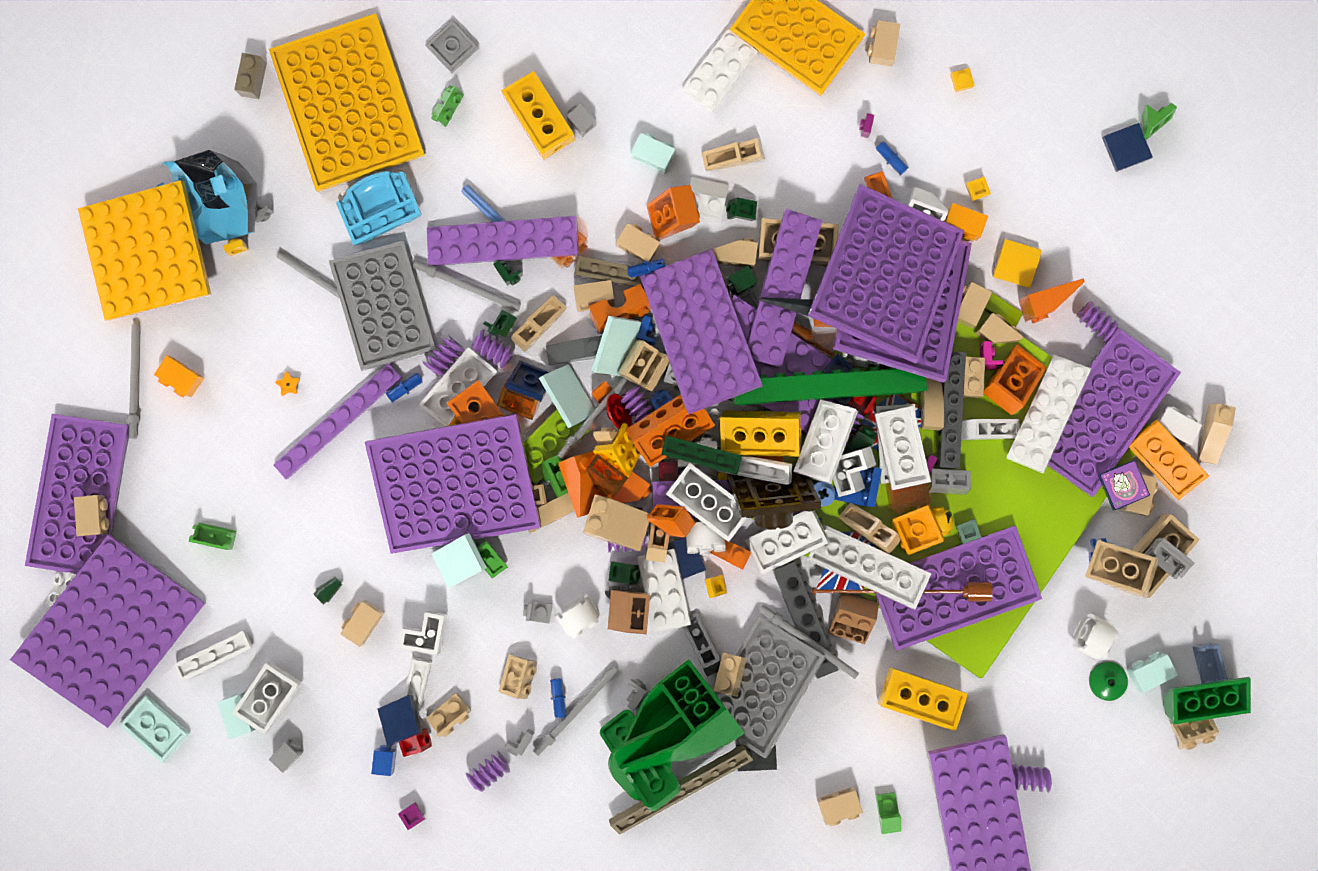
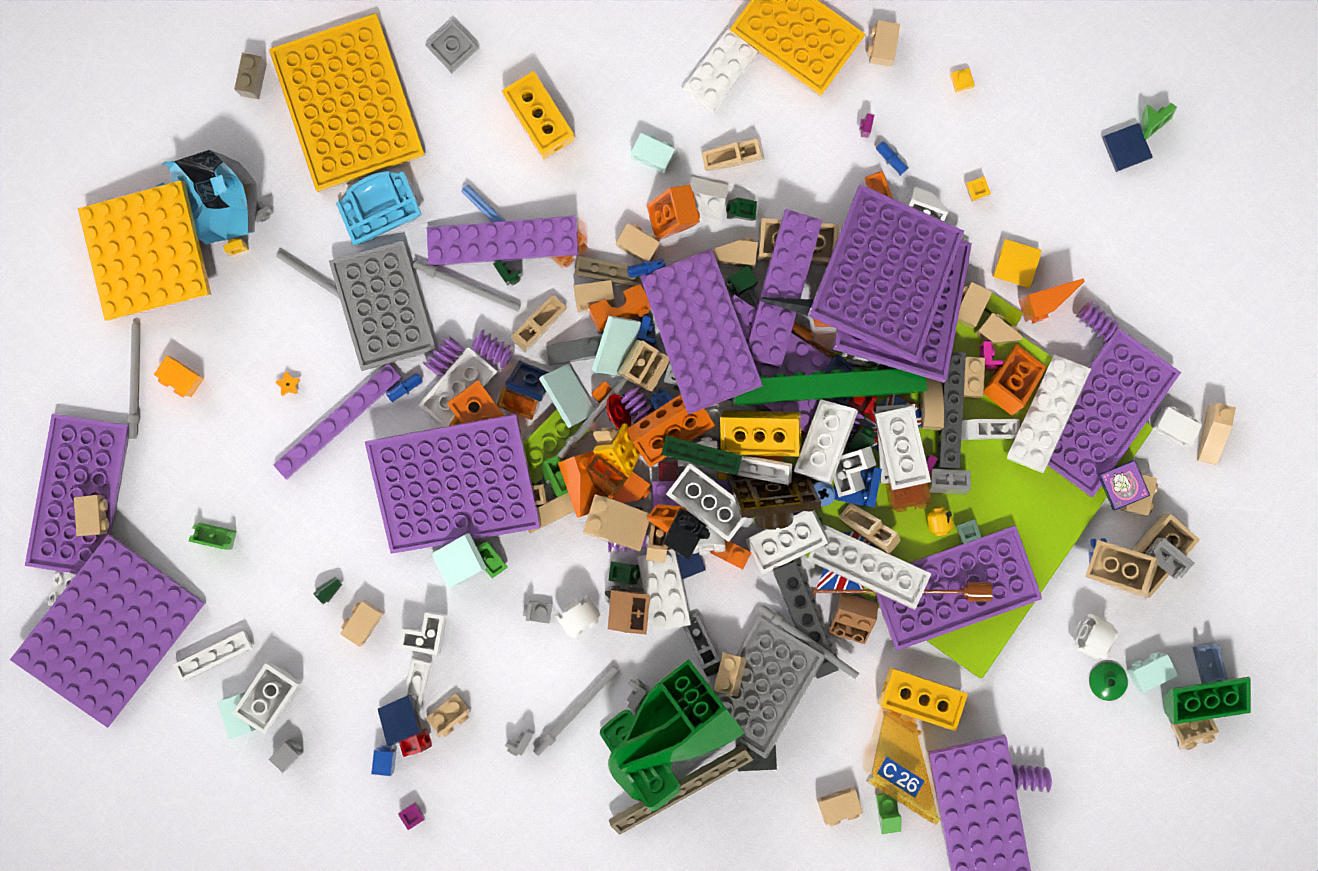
(154, 728): light aqua tile -> none
(452, 98): bright green hinge -> none
(489, 772): medium lavender piece -> none
(502, 324): dark green bracket -> none
(518, 677): tan bracket -> none
(558, 698): blue axle -> none
(581, 119): light grey brick -> none
(685, 534): none -> black hinge
(715, 586): yellow plate -> none
(901, 768): none -> clear yellow piece
(917, 529): light orange plate -> none
(967, 220): light orange brick -> none
(1168, 460): light orange tile -> none

